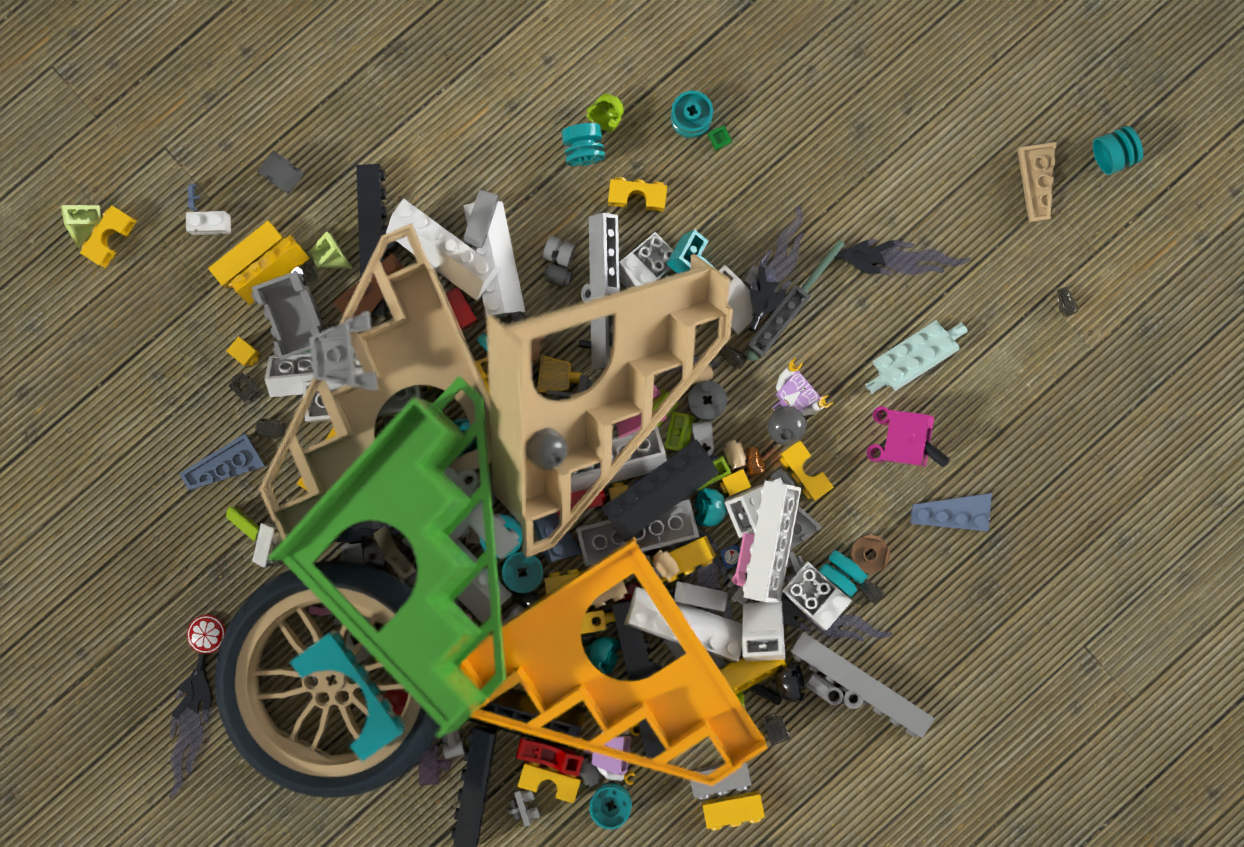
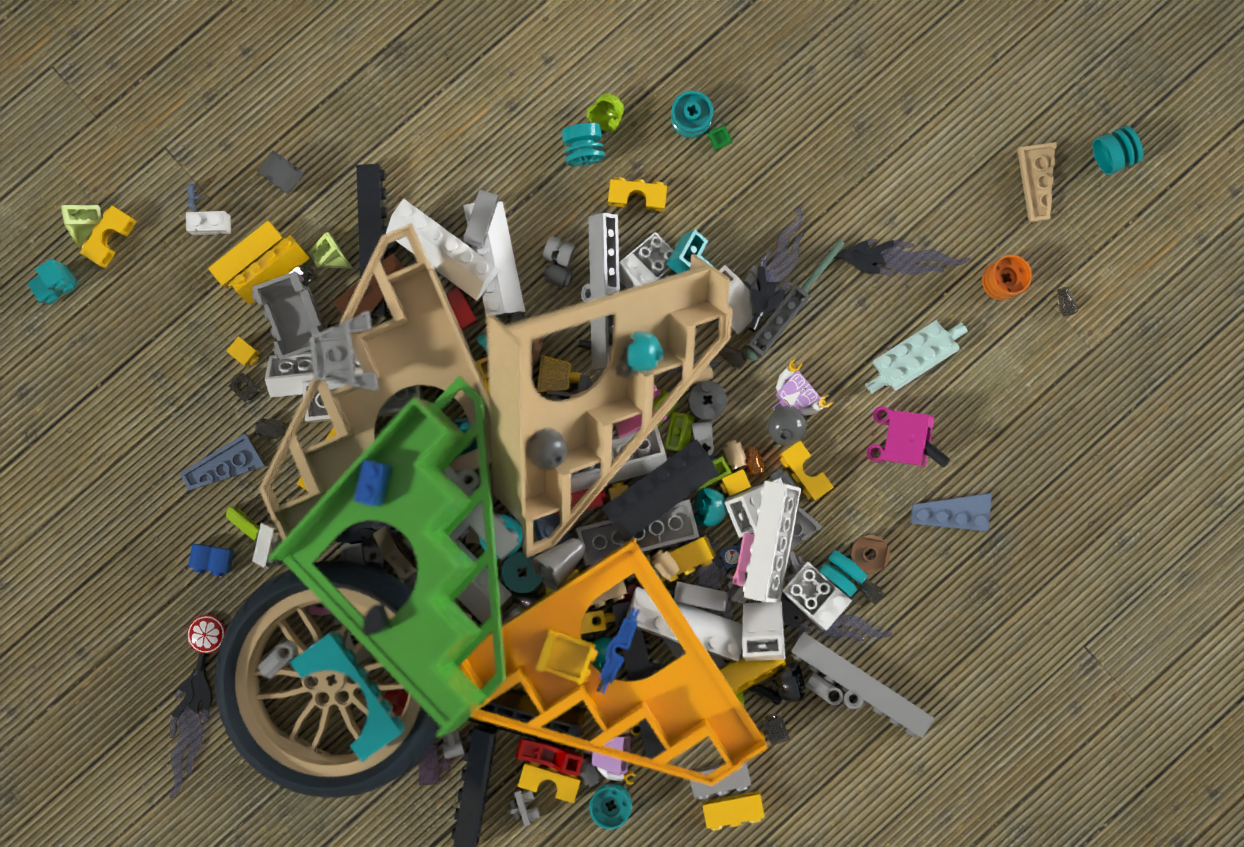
(52, 282): none -> teal brick
(211, 559): none -> blue brick
(278, 659): none -> light grey piece
(373, 483): none -> blue brick
(376, 620): none -> black brick
(558, 562): none -> light grey cone
(566, 656): none -> yellow panel
(614, 660): none -> blue piece
(623, 368): none -> clear smoke cone
(644, 352): none -> teal cylinder
(1016, 276): none -> orange wheel

